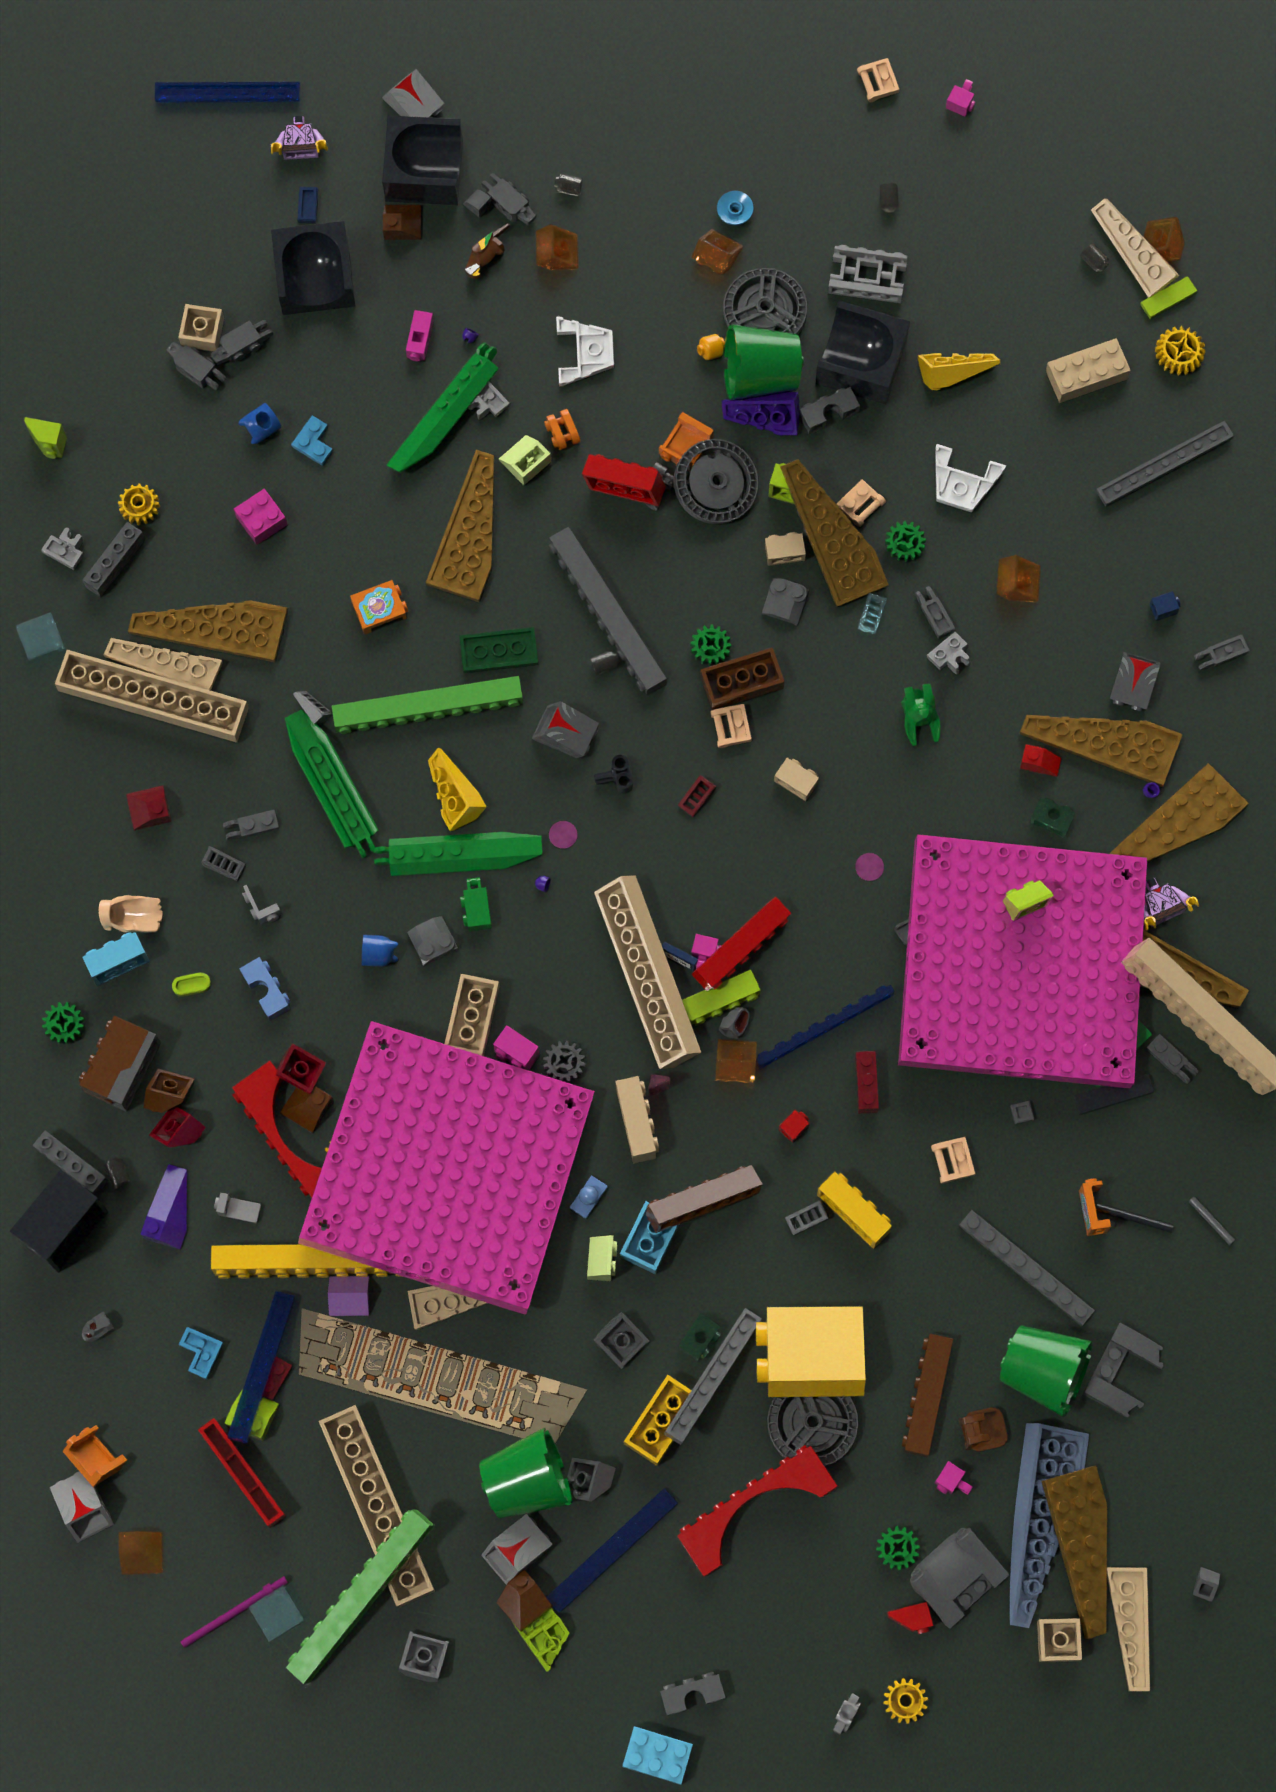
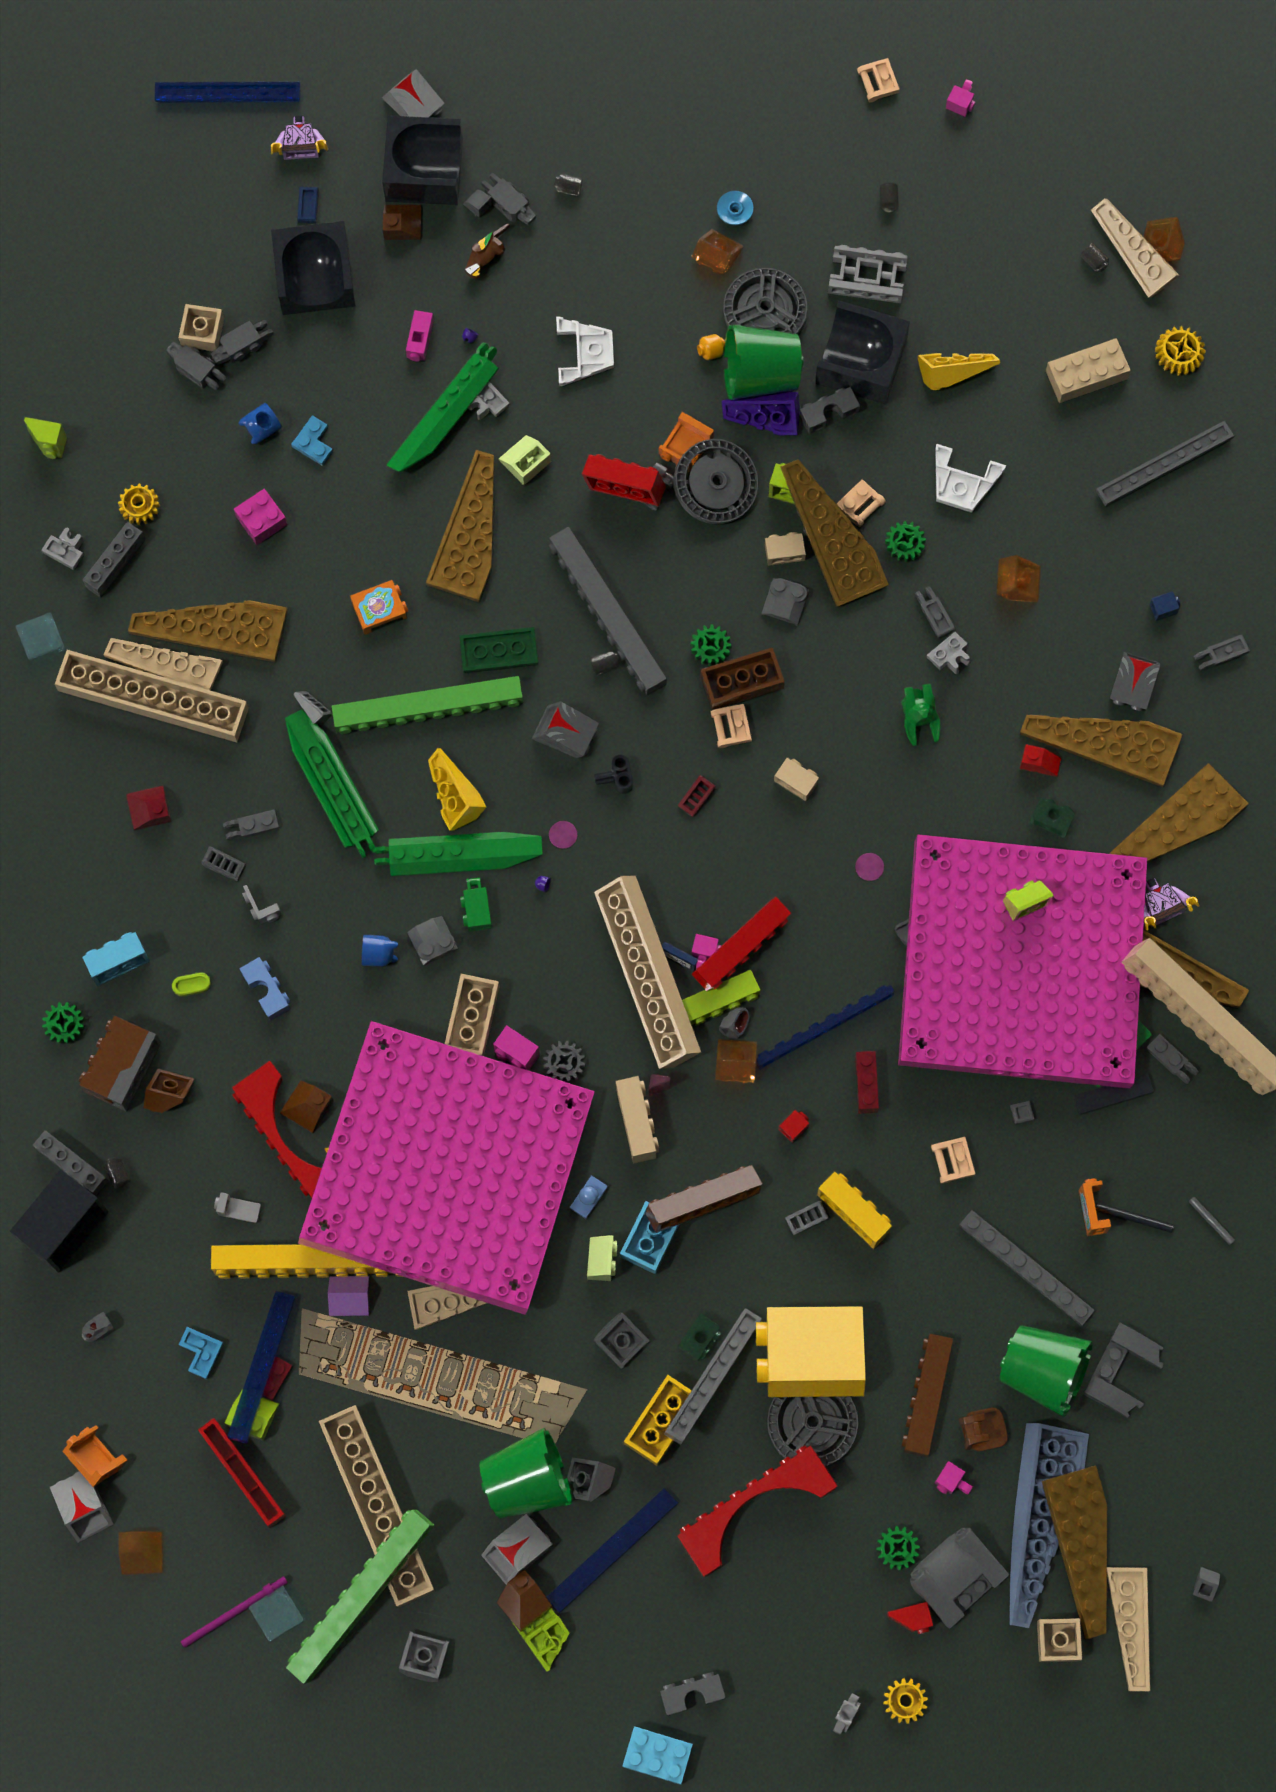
(131, 913): light nougat hair -> none
(168, 1211): dark purple wedge -> none
(177, 1128): dark red slope -> none
(300, 1068): dark red slope -> none
(556, 248): clear orange slope -> none
(558, 439): orange brick -> none
(871, 597): clear light blue slope -> none
(1151, 787): dark purple hinge -> none
(1168, 297): lime tile -> none

